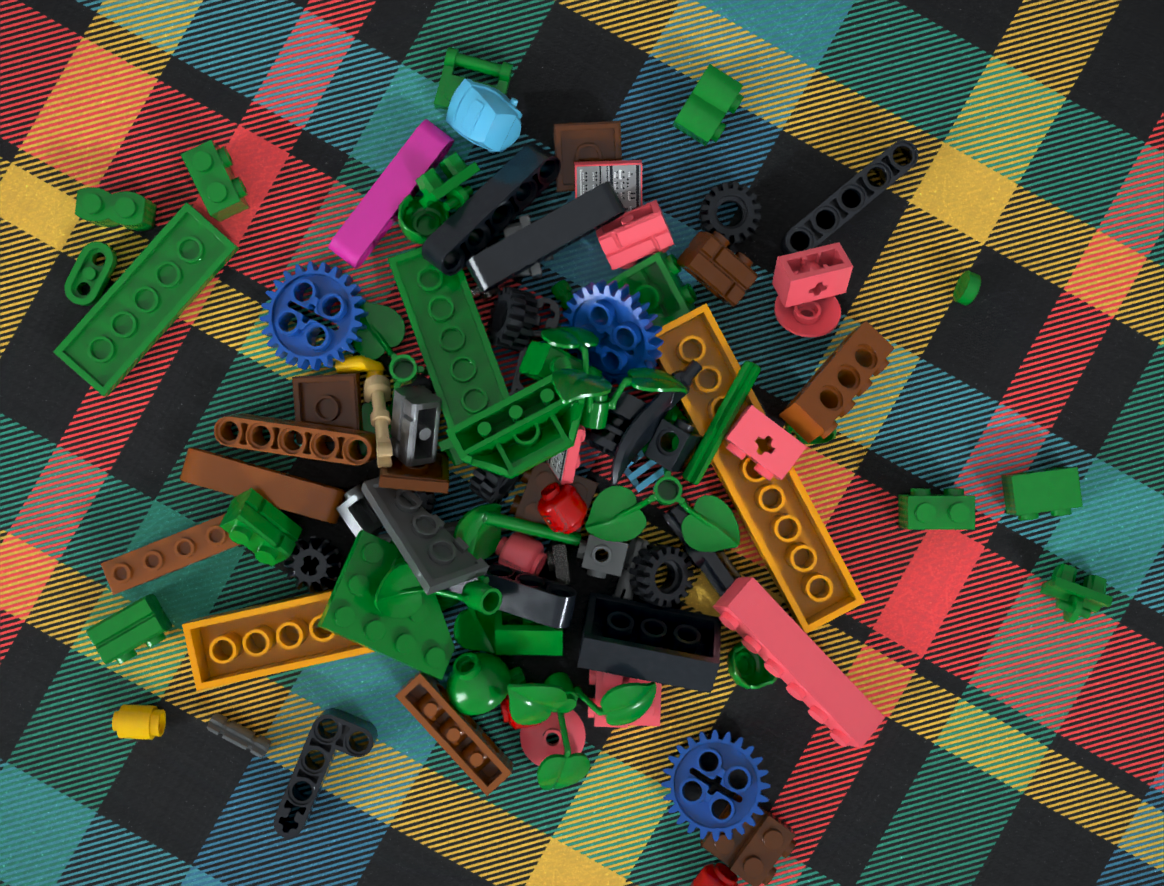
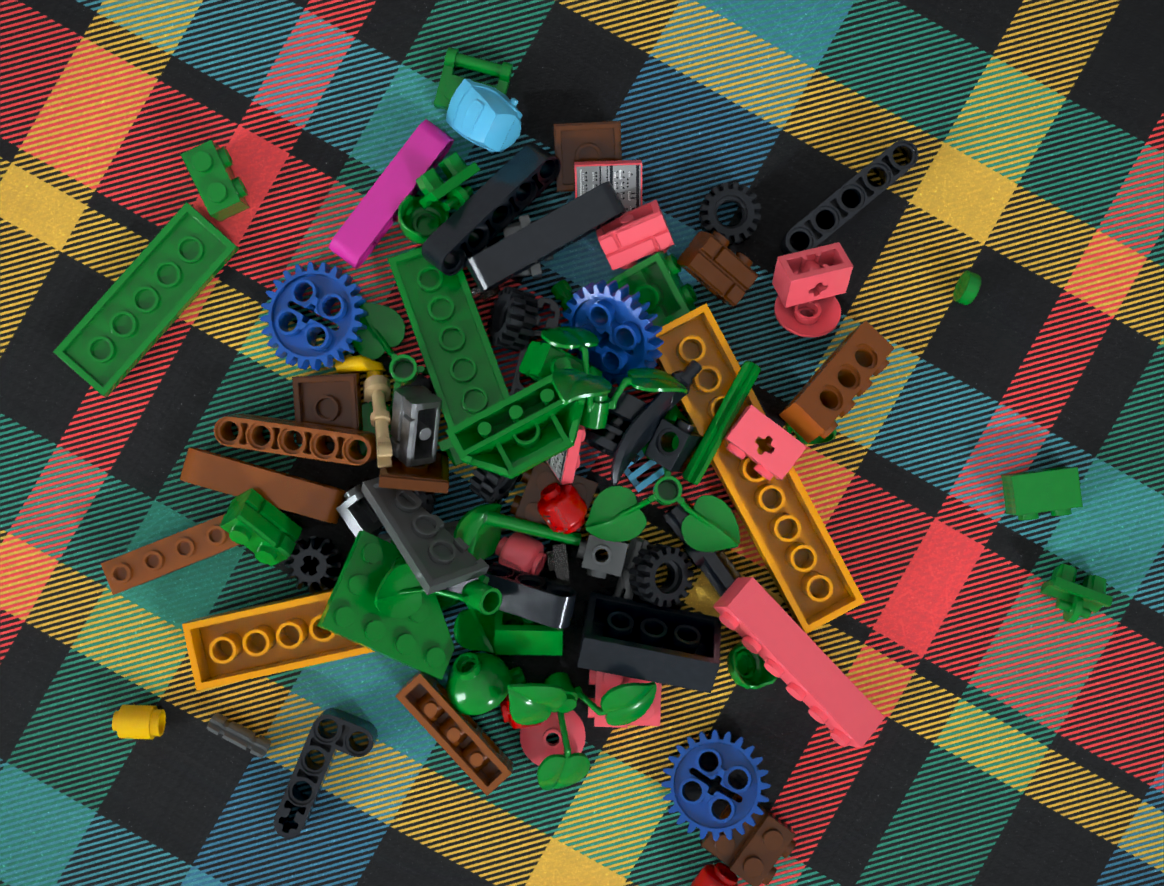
(88, 272): green plate -> none
(115, 209): green brick -> none
(128, 629): green brick -> none
(708, 105): green brick -> none
(936, 511): green brick -> none

